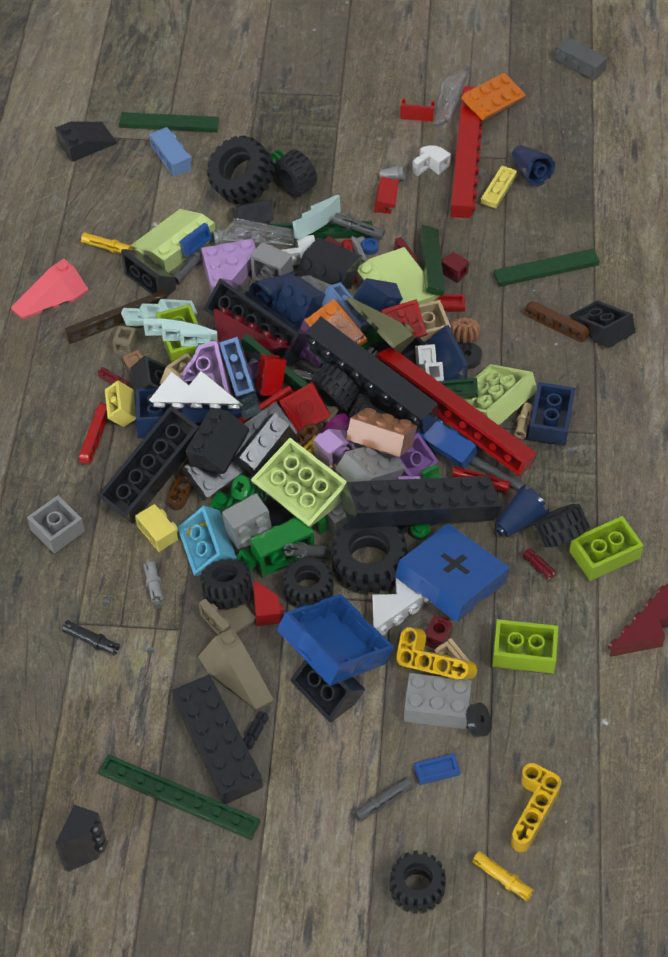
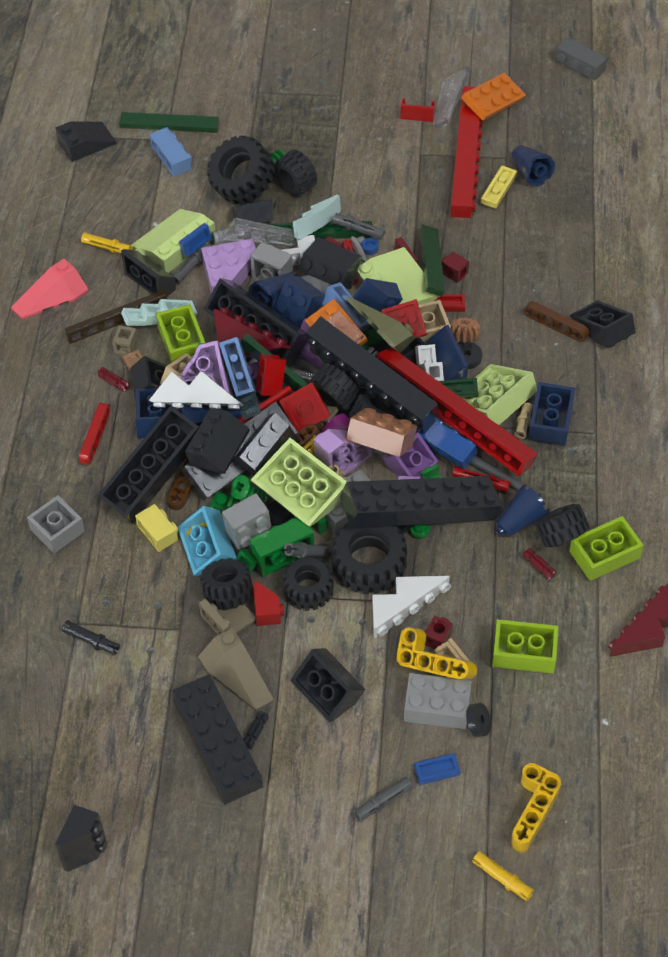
(120, 403): light yellow brick -> none
(153, 581): light grey pin -> none
(175, 330): light aqua slope -> none
(179, 797): dark green tile -> none
(335, 639): blue tile -> none
(369, 465): light grey brick -> none
(386, 195): red hinge -> none
(394, 172): light grey cone -> none
(417, 865): black tyre -> none
(433, 158): white brick -> none
(452, 572): blue tile -> none
(546, 267): dark green tile -> none

